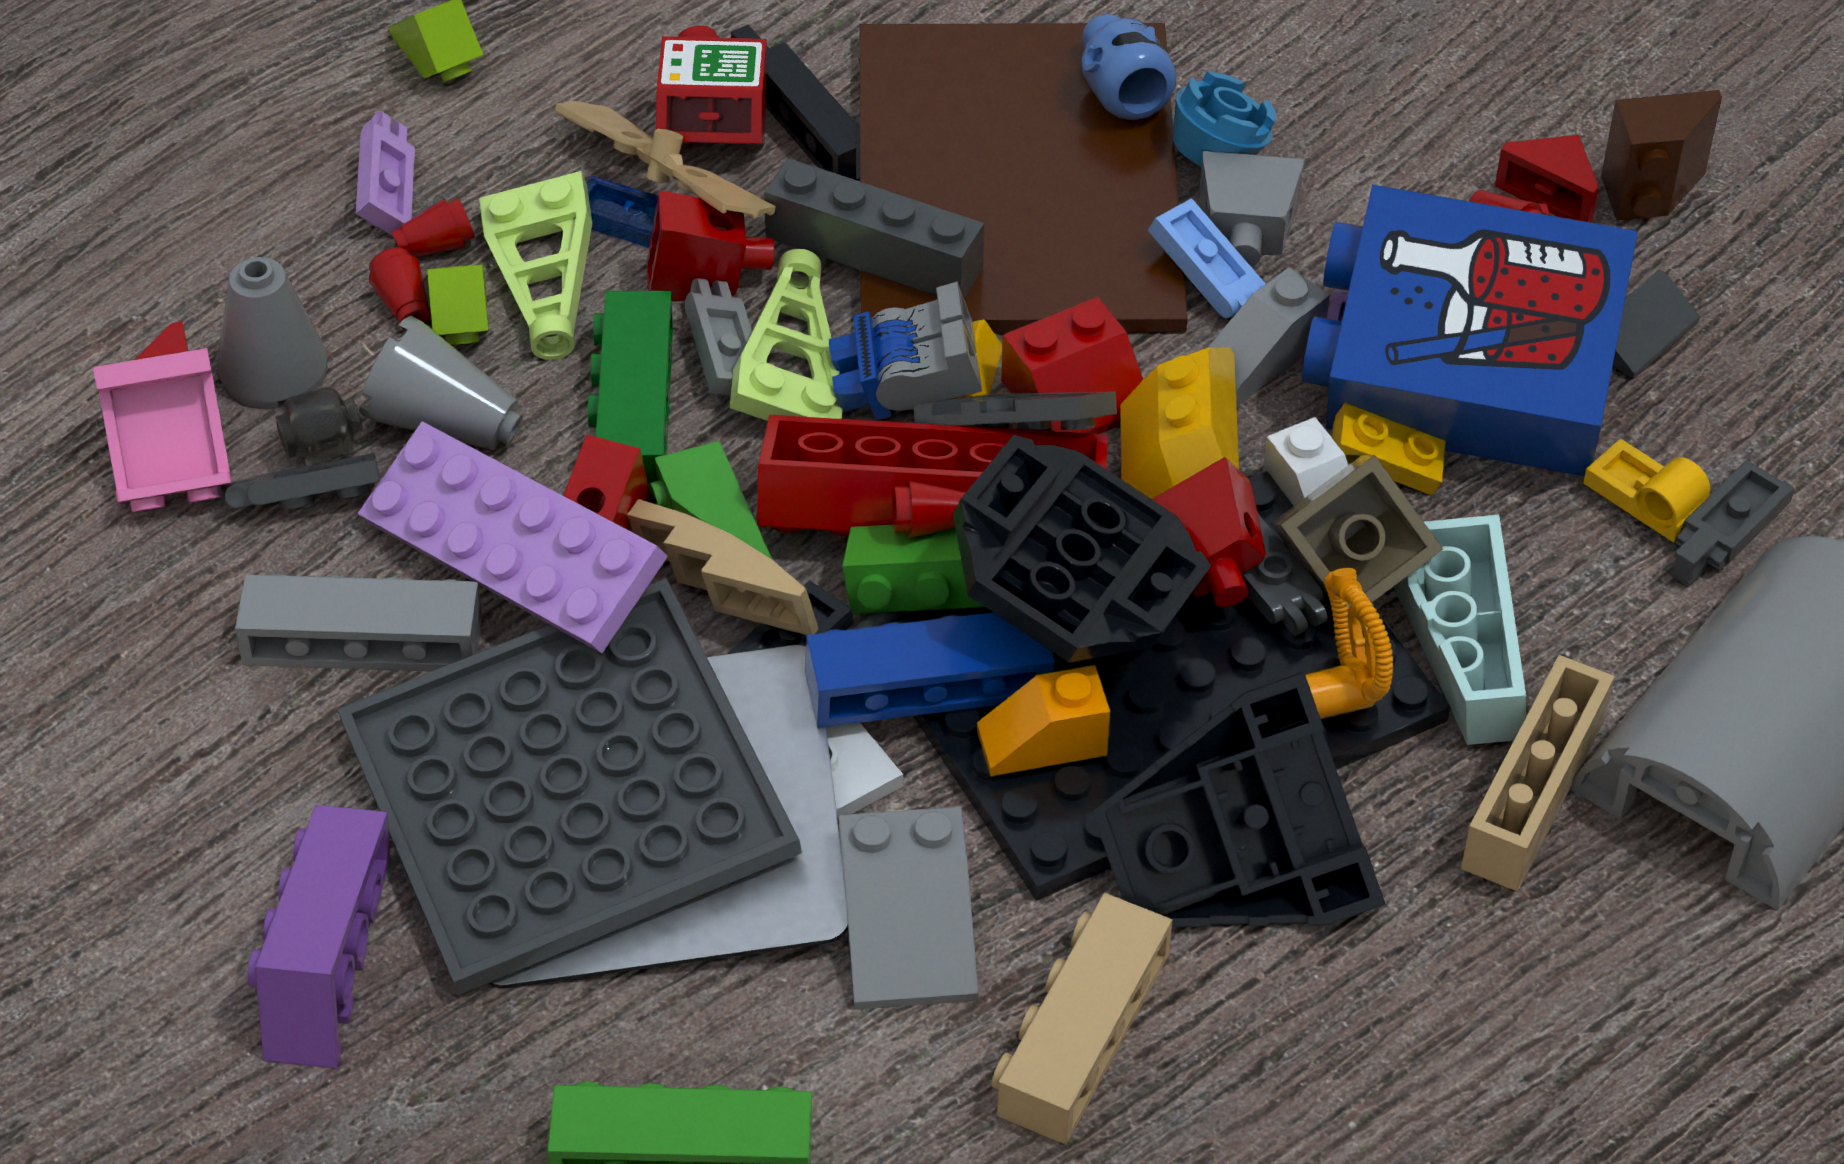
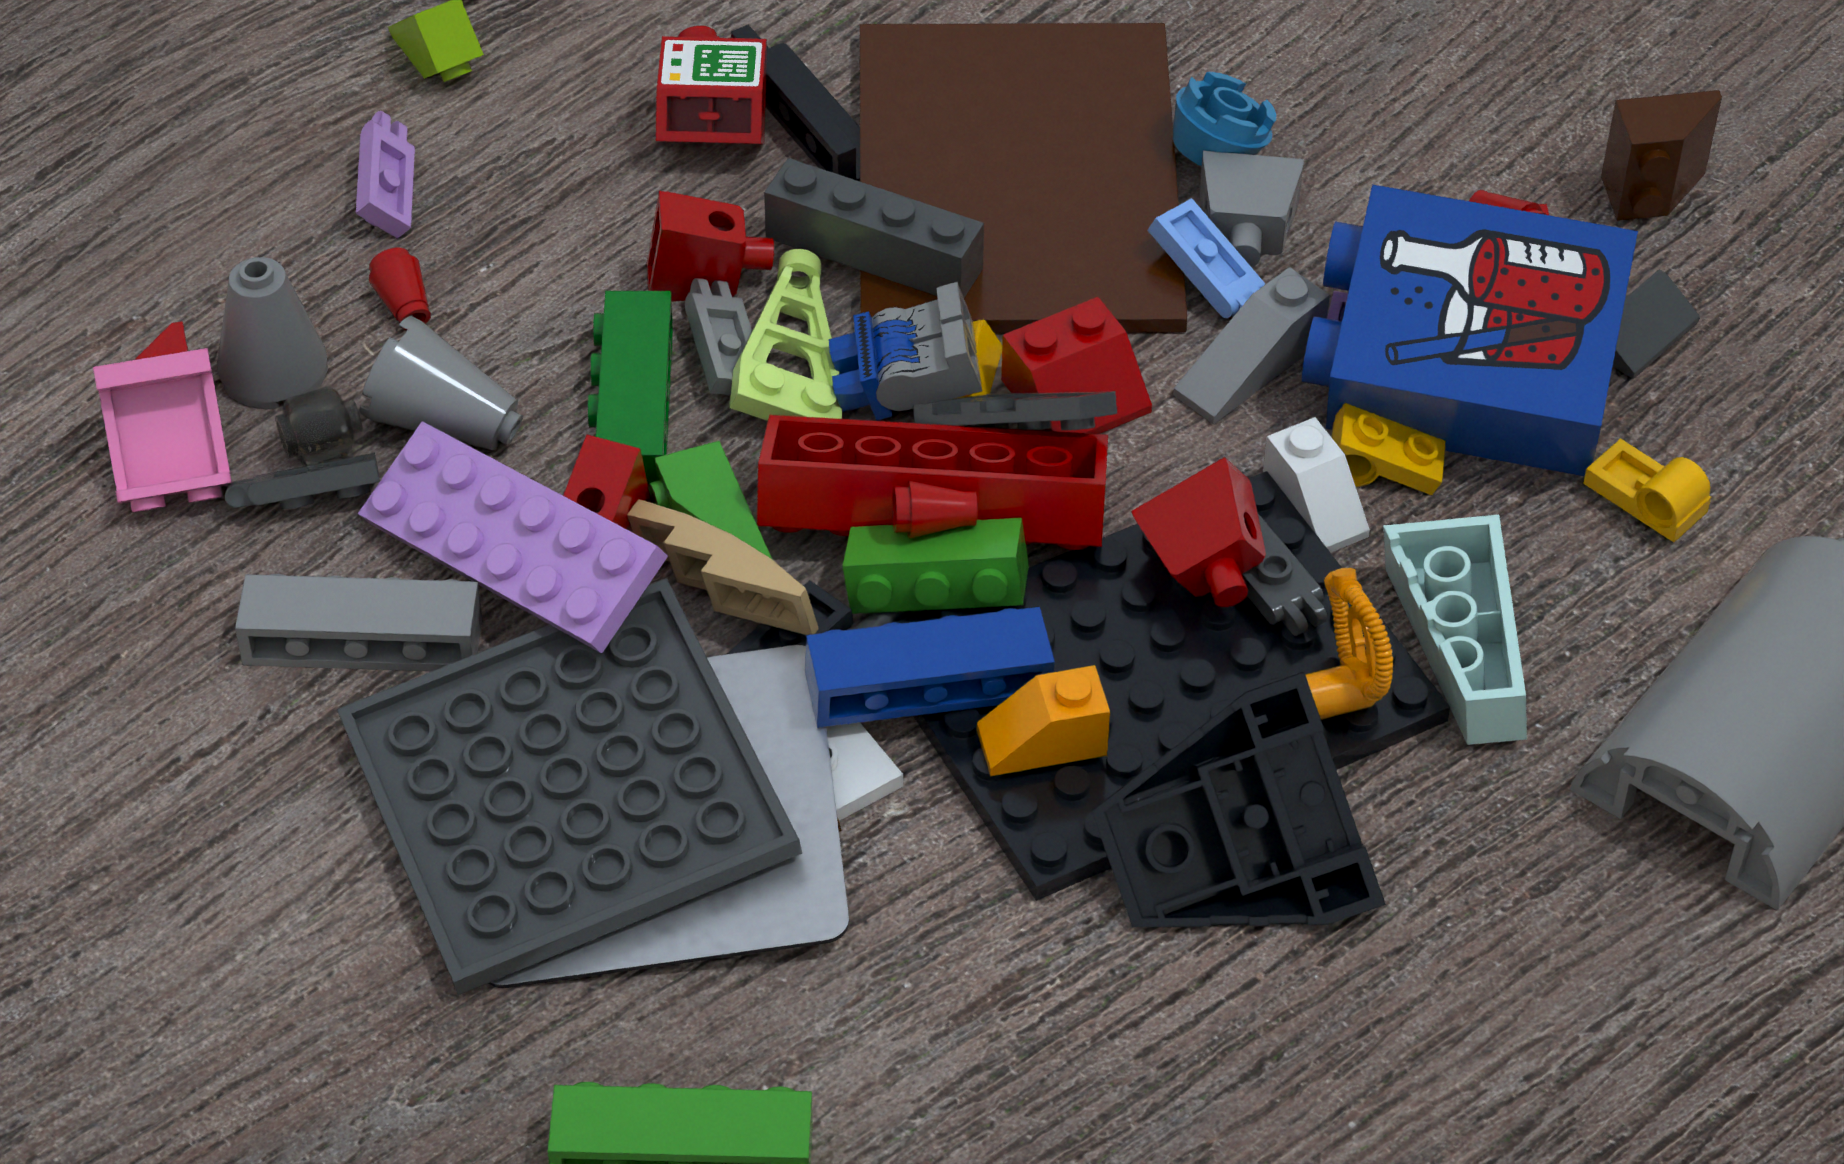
(319, 934): medium lavender wedge -> none
(435, 230): red cone -> none
(458, 302): lime slope -> none
(533, 213): yellowish green plate -> none
(621, 210): clear blue tile -> none
(664, 158): tan piece -> none
(908, 908): light grey slope -> none
(1073, 553): black piece -> none
(1082, 1018): tan brick -> none
(1126, 67): medium blue piece -> none
(1180, 420): yellow wedge -> none
(1358, 524): dark tan slope -> none
(1537, 773): tan brick -> none
(1550, 173): red slope -> none
(1728, 521): dark grey hinge -> none

